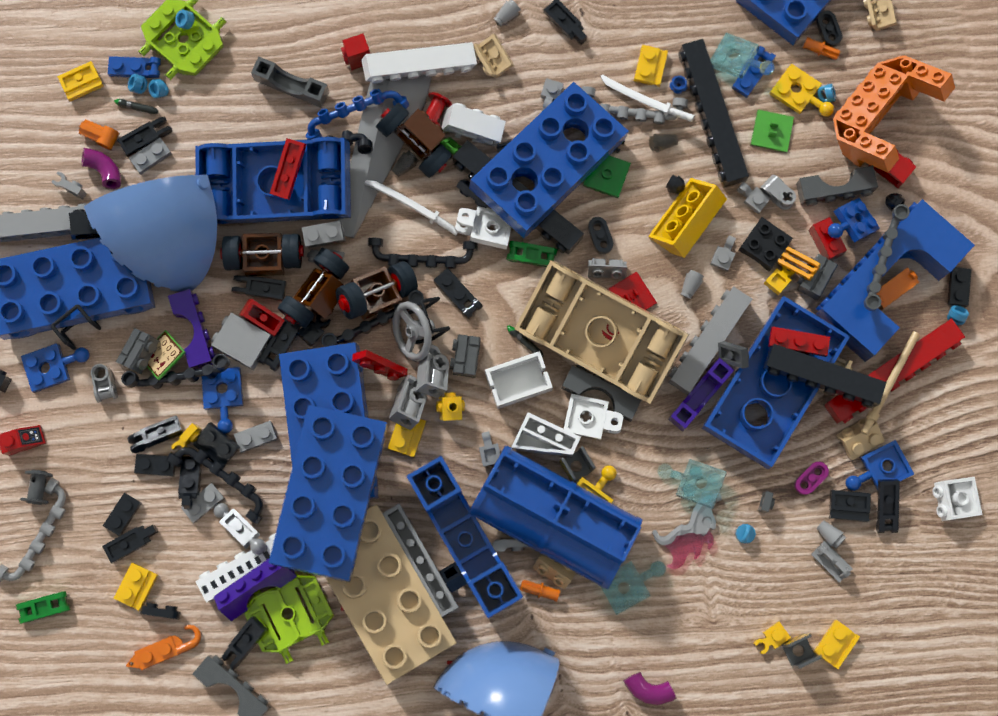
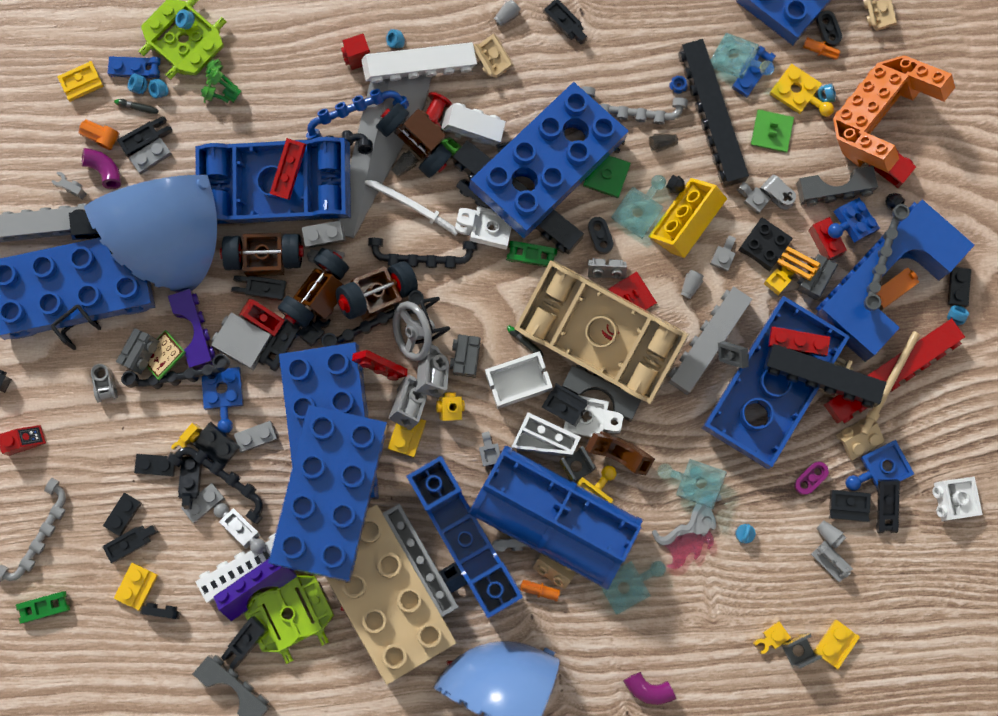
(36, 487): dark grey hose -> none
(58, 371): blue plate -> none
(155, 434): hinge -> none
(163, 650): orange plate -> none
(213, 77): none -> plant
(273, 76): dark grey arch -> none
(395, 39): none -> dark azure tile
(457, 293): black plate -> none
(550, 91): light grey plate -> none
(565, 404): none -> black plate
(621, 451): none -> reddish brown arch
(649, 207): none -> clear light blue plate
(650, 65): yellow plate -> none
(665, 108): white sword -> none
(701, 394): dark purple arch -> none
(767, 502): dark grey plate -> none

